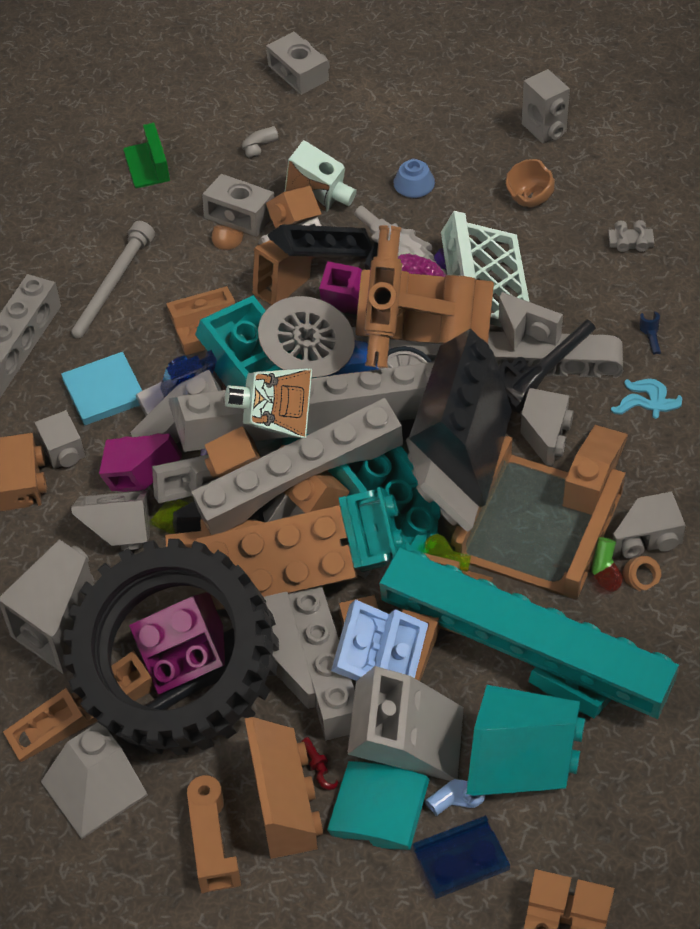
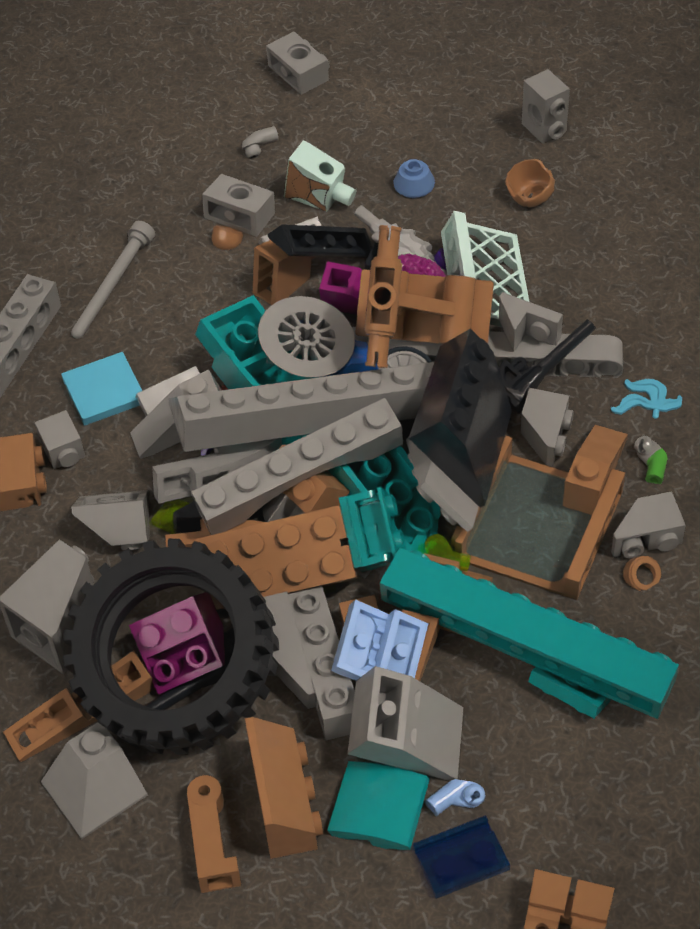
(129, 460): magenta slope -> none
(147, 160): green panel -> none
(184, 369): clear blue plate -> none
(188, 312): medium nougat slope -> none
(230, 452): medium nougat brick -> none
(274, 401): torso -> none
(293, 207): medium nougat brick -> none
(318, 762): dark red hand -> none
(523, 742): teal slope -> none
(604, 567): arm -> none
(626, 239): light grey piece -> none
(651, 328): dark blue hand -> none
(653, 457): none -> arm

